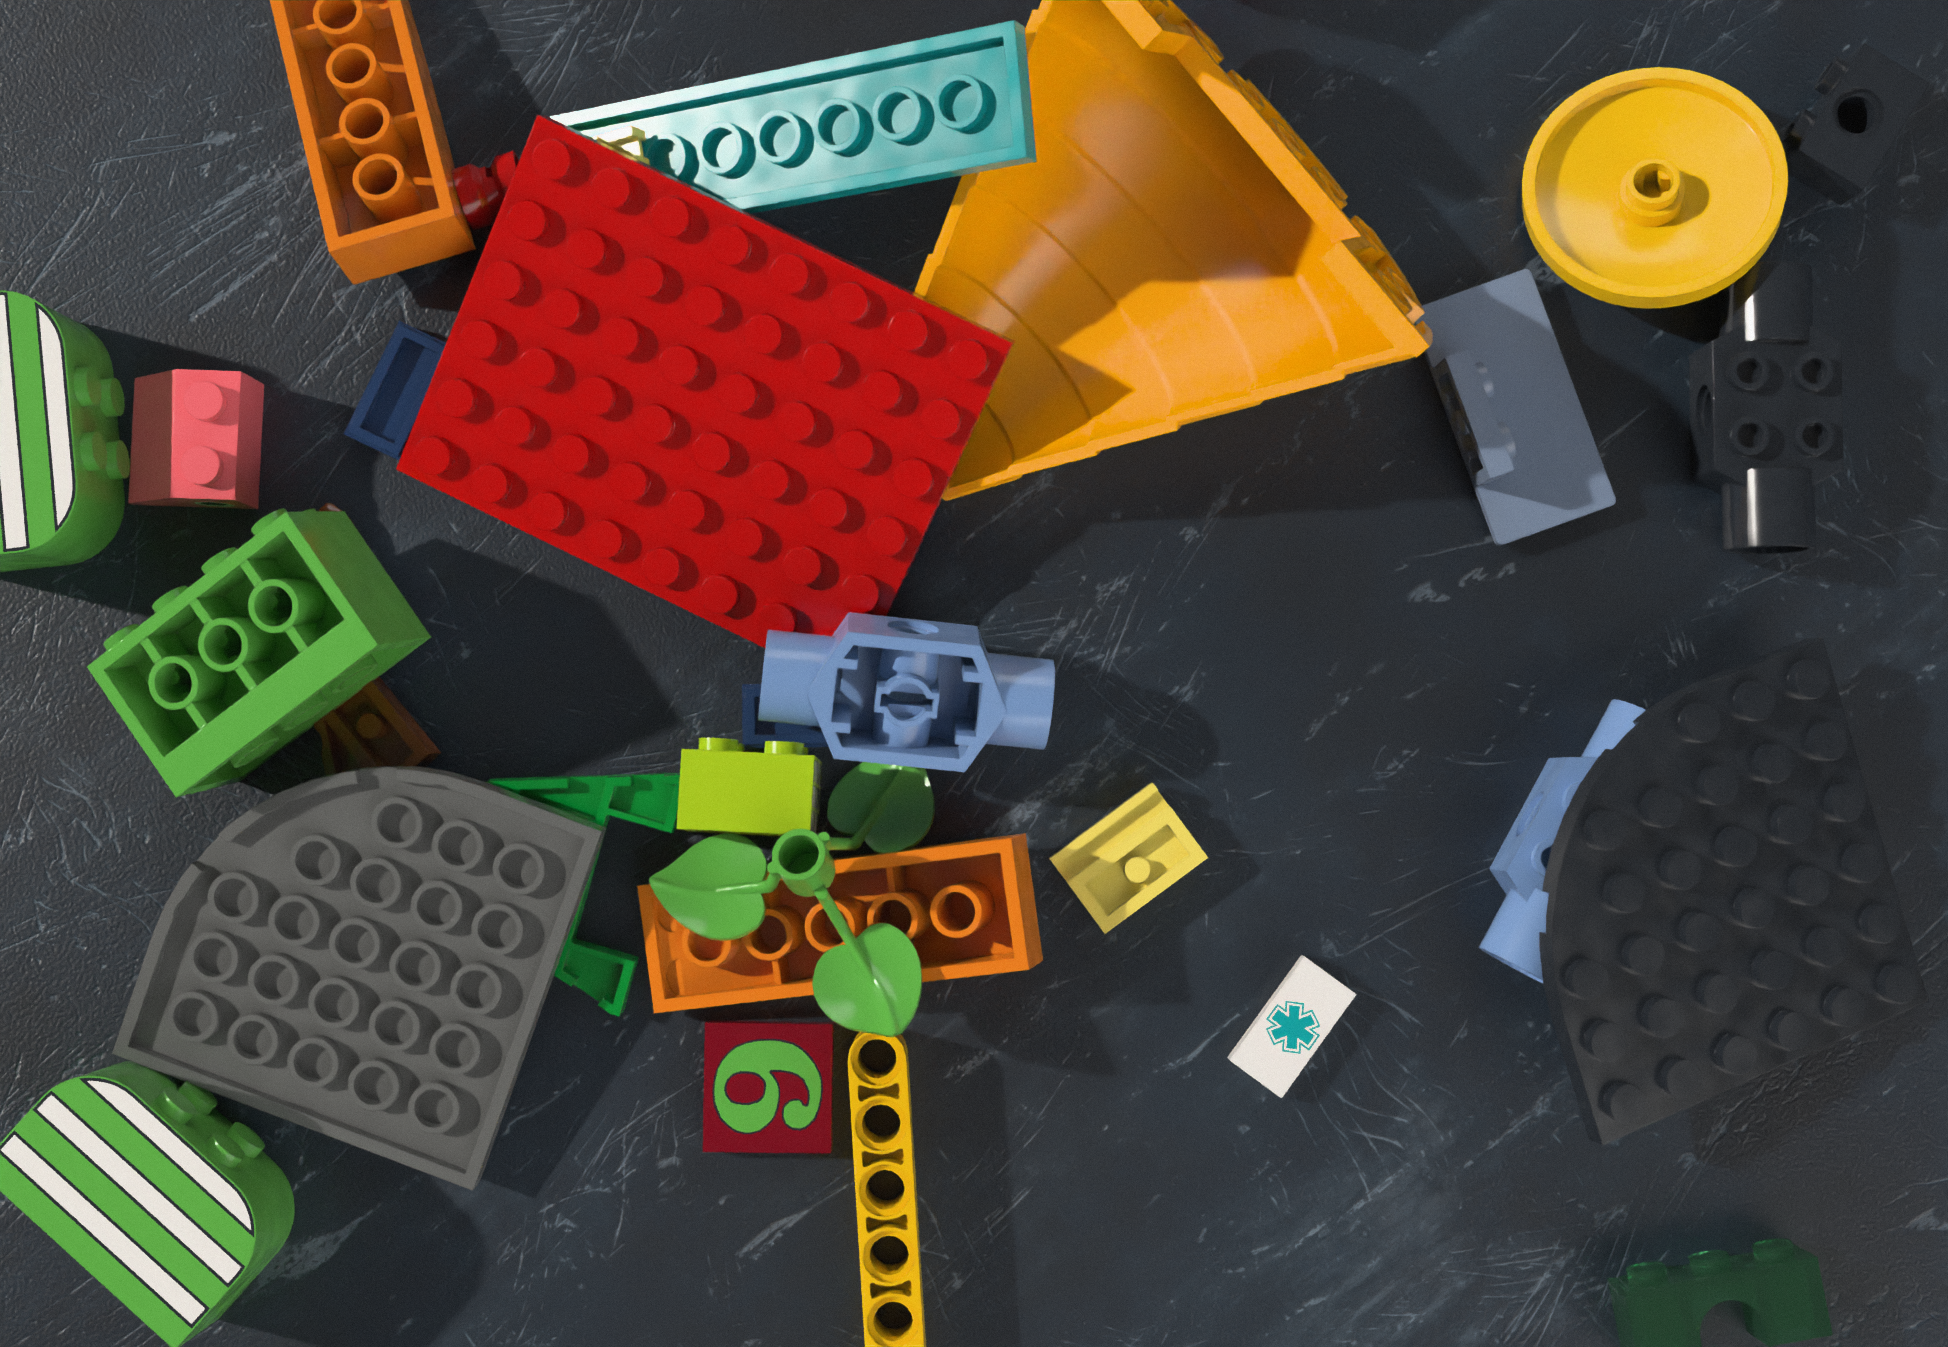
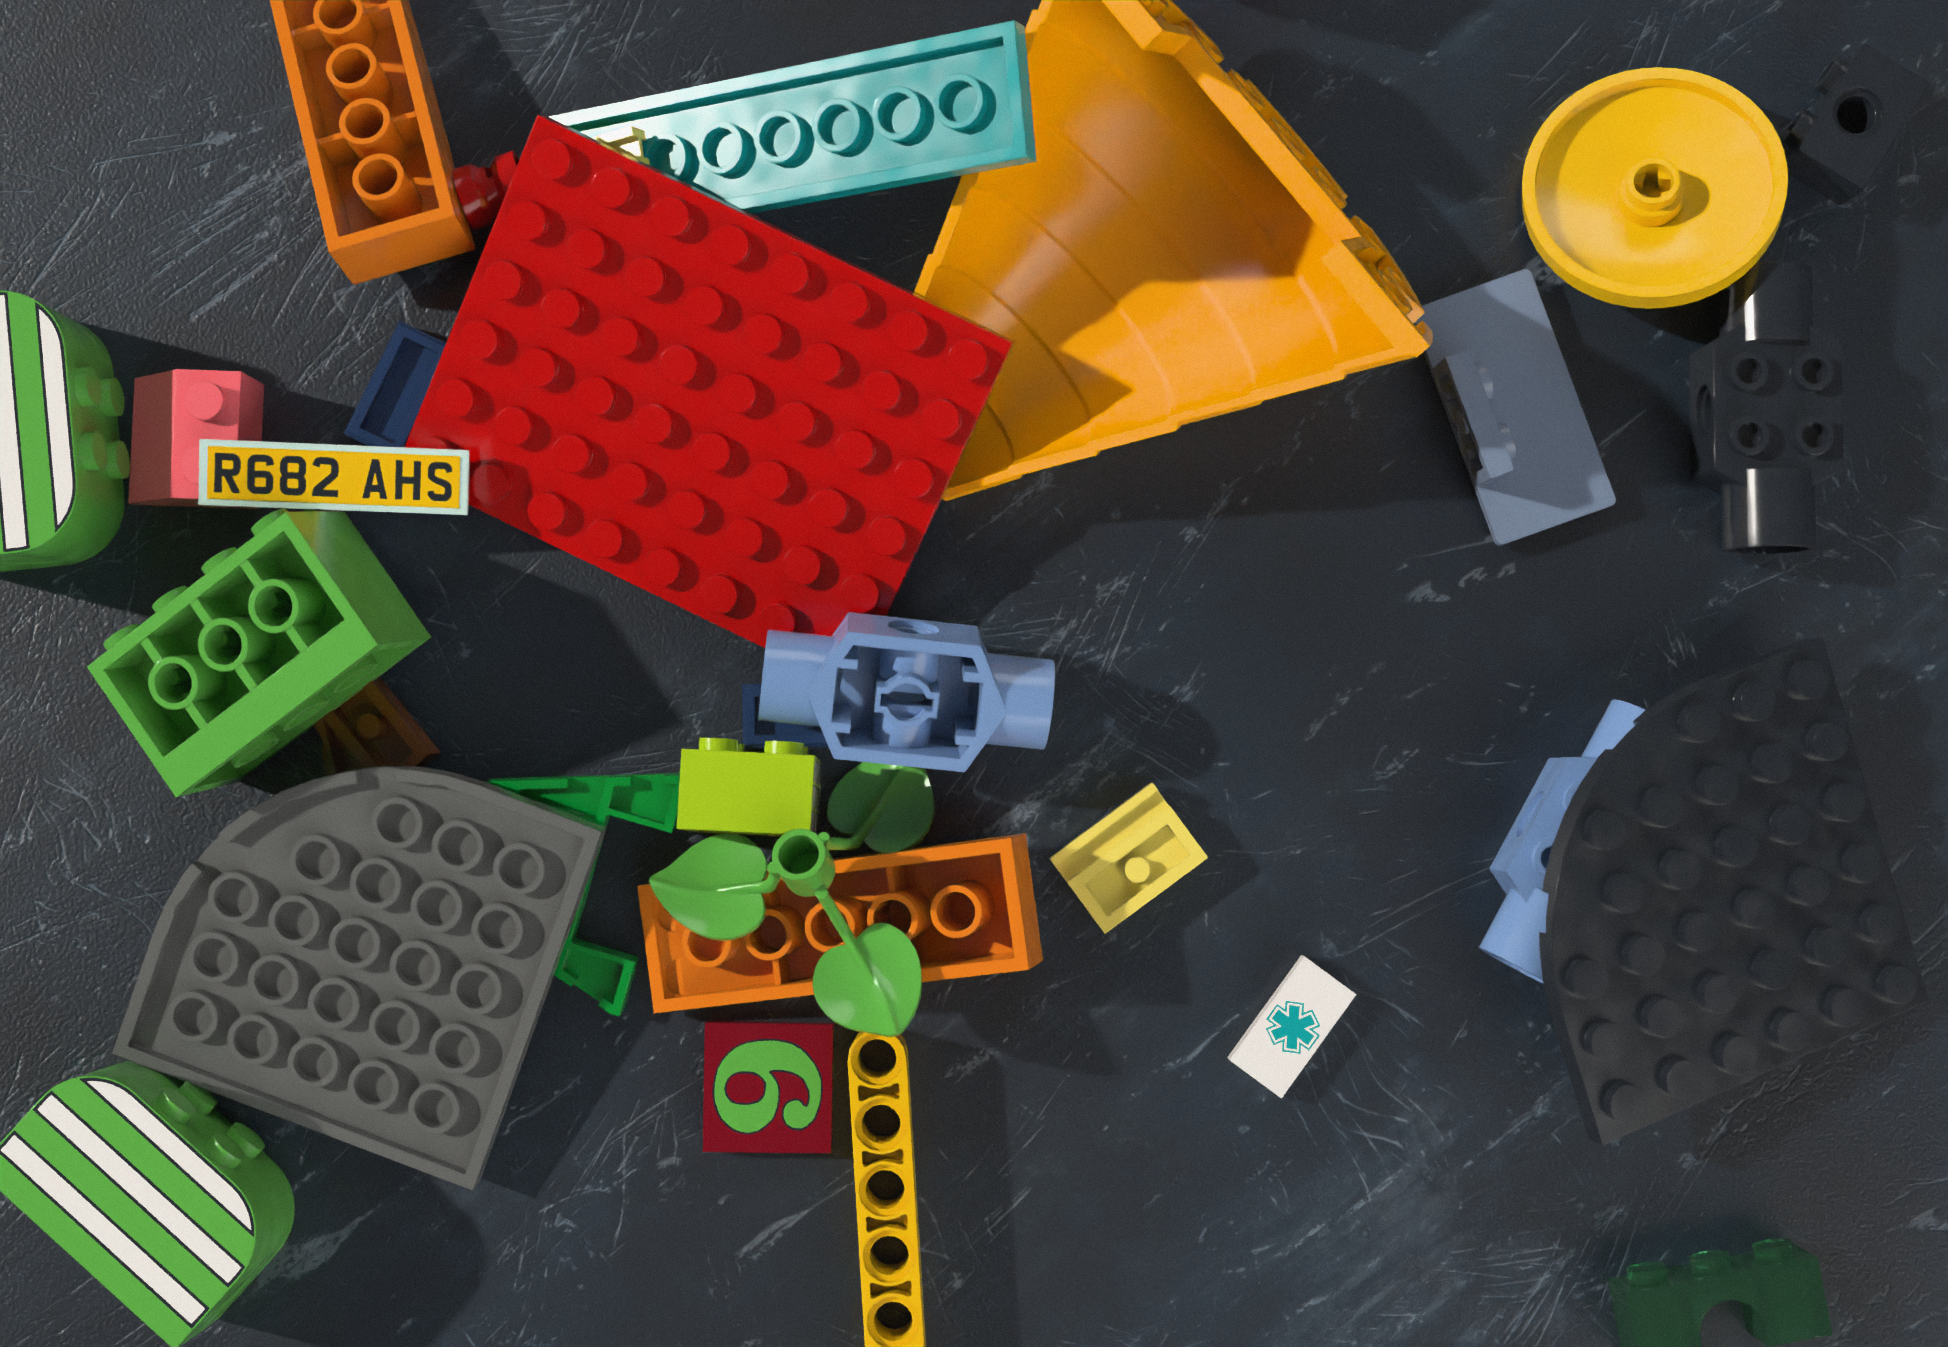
(333, 477): none -> tile

